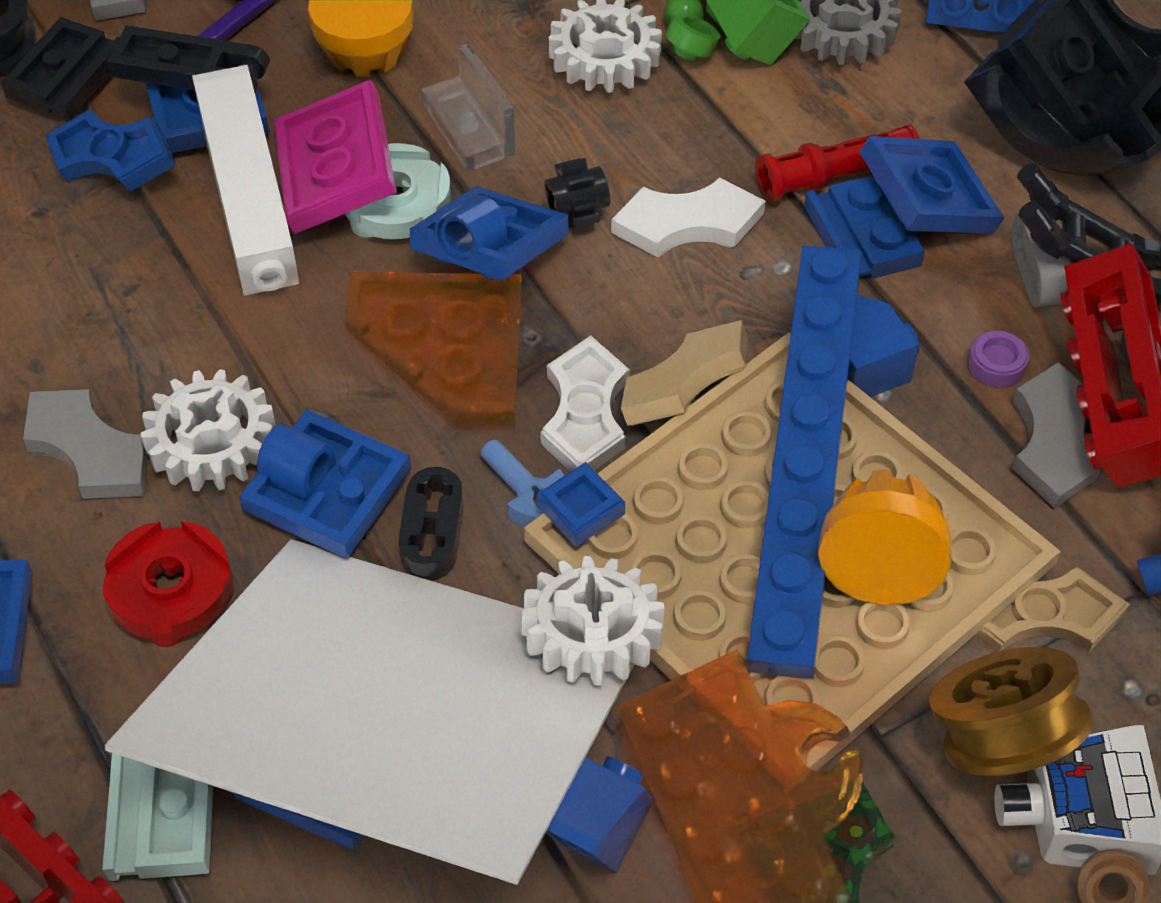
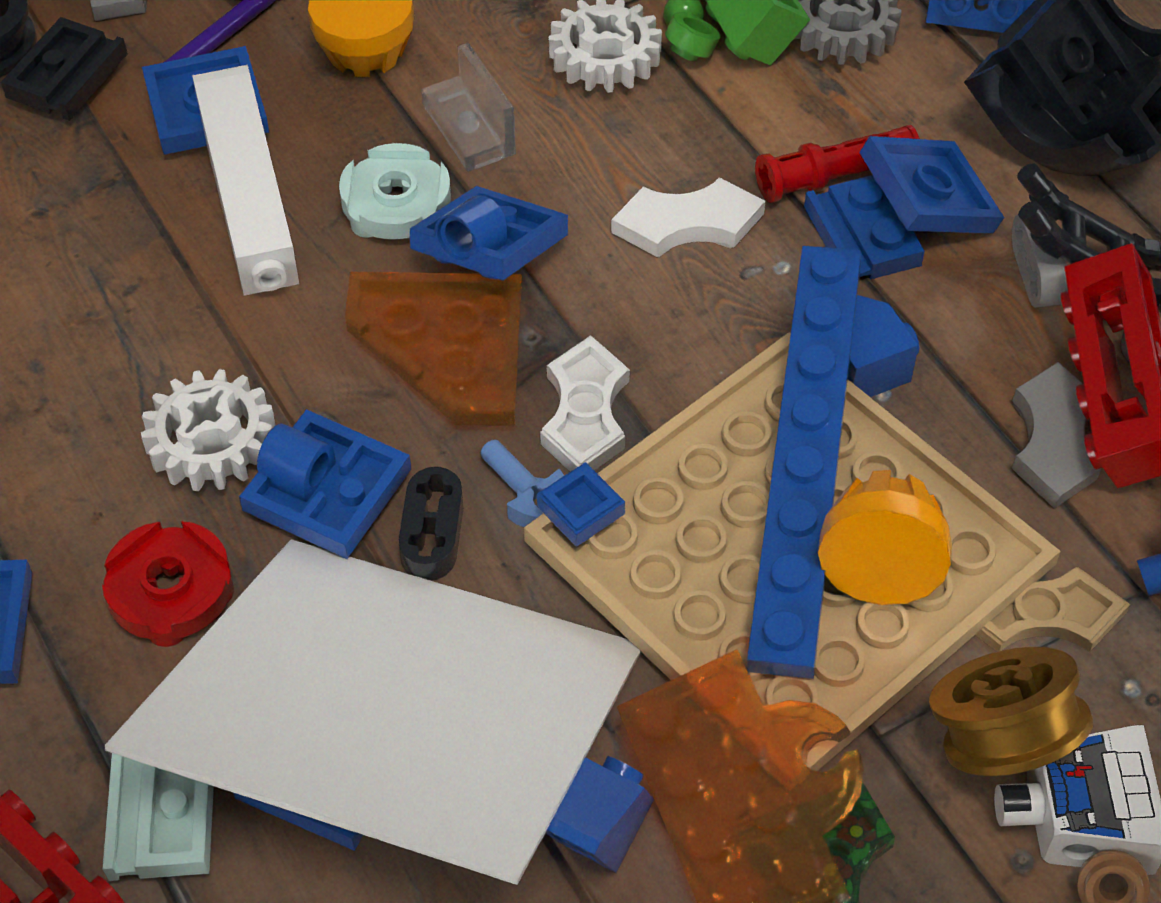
(68, 429): light grey tile -> none
(128, 152): blue tile -> none
(174, 57): black plate -> none
(333, 157): dark pink tile -> none
(578, 192): black gear -> none
(623, 624): white gear -> none
(678, 379): tan tile -> none
(998, 359): medium lavender tile -> none

